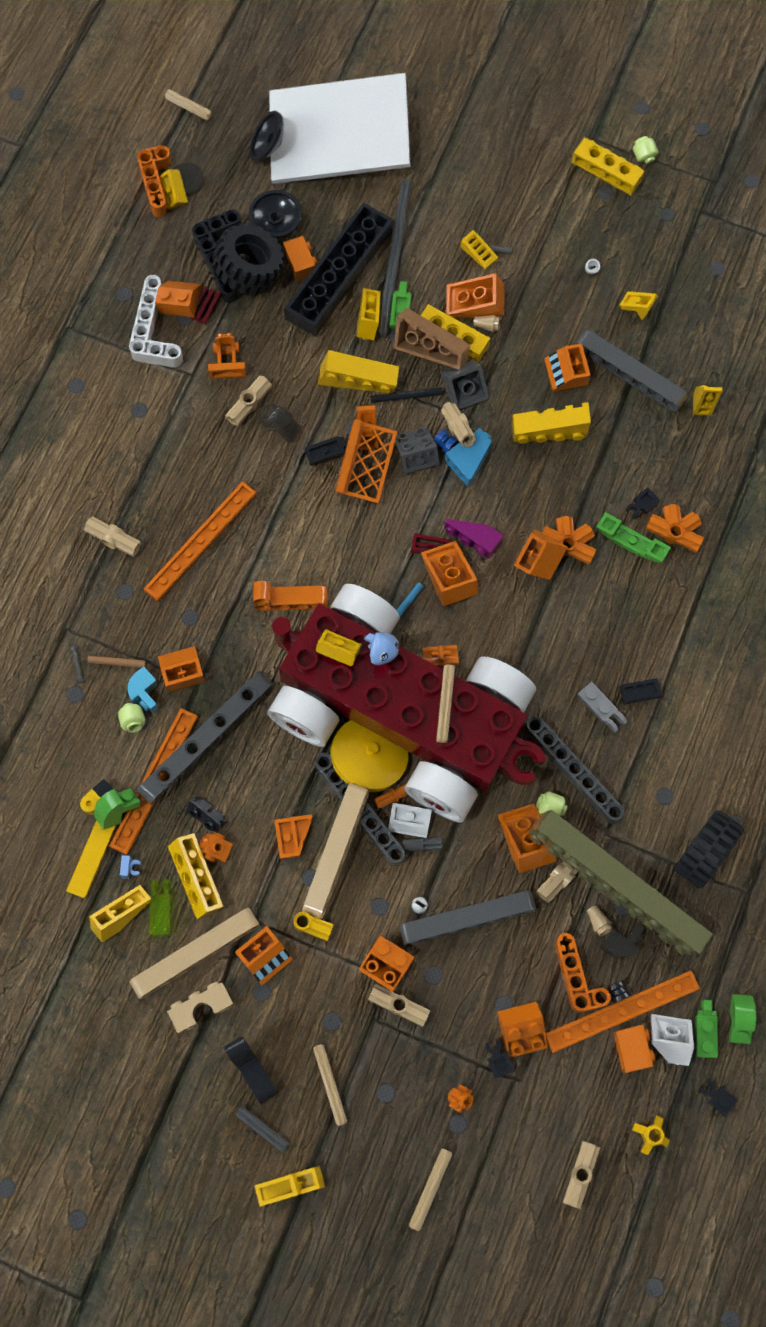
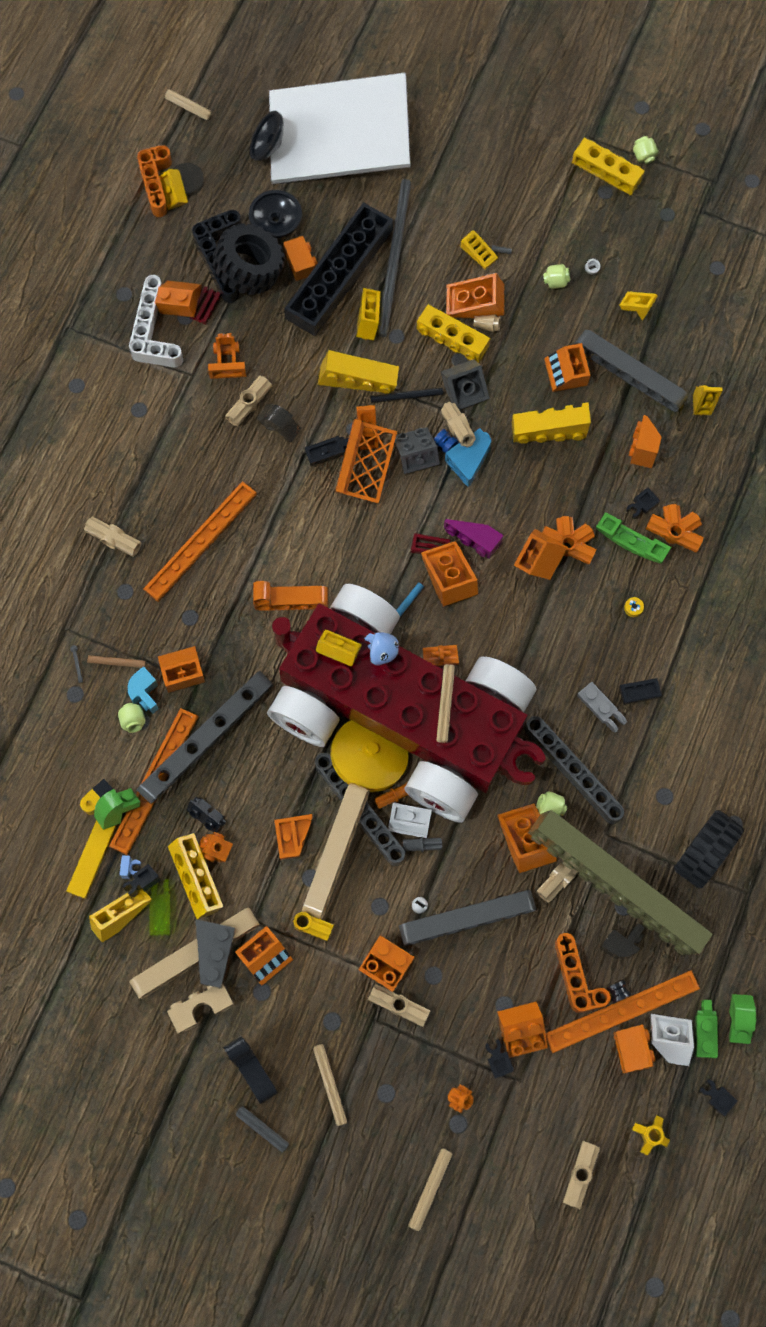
(143, 879): none -> black plate
(214, 949): none -> dark grey wing
(289, 1186): yellow slope -> none
(400, 301): bright green hinge -> none
(429, 341): medium nougat wedge -> none
(557, 276): none -> yellowish green head
(599, 921): tan cone -> none
(634, 607): none -> yellow tile
(645, 443): none -> orange slope

